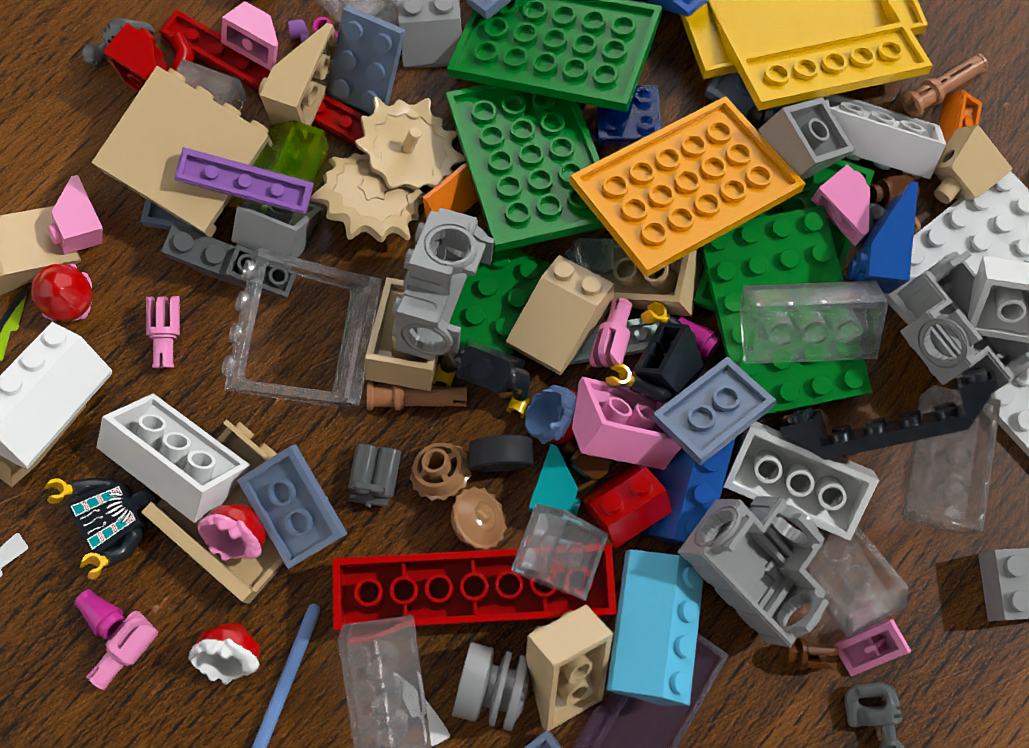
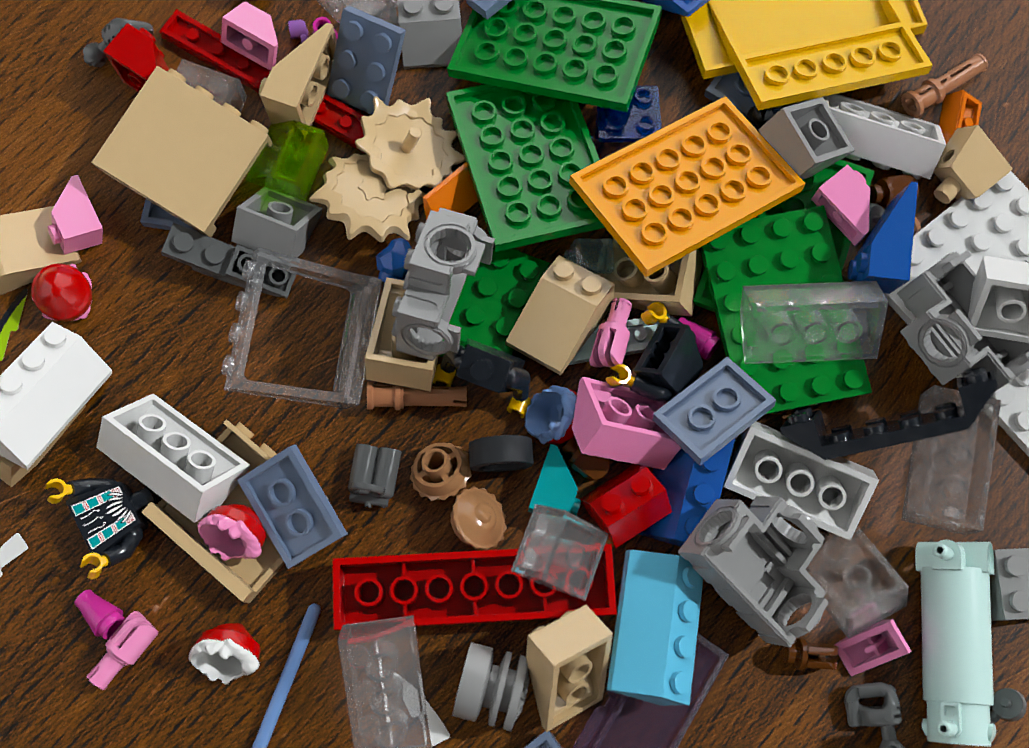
(163, 327): bright pink arm -> none
(182, 49): red arm -> none
(243, 181): medium lavender tile -> none
(391, 260): none -> blue rock
(956, 640): none -> light aqua piece
(1008, 706): none -> dark grey piece

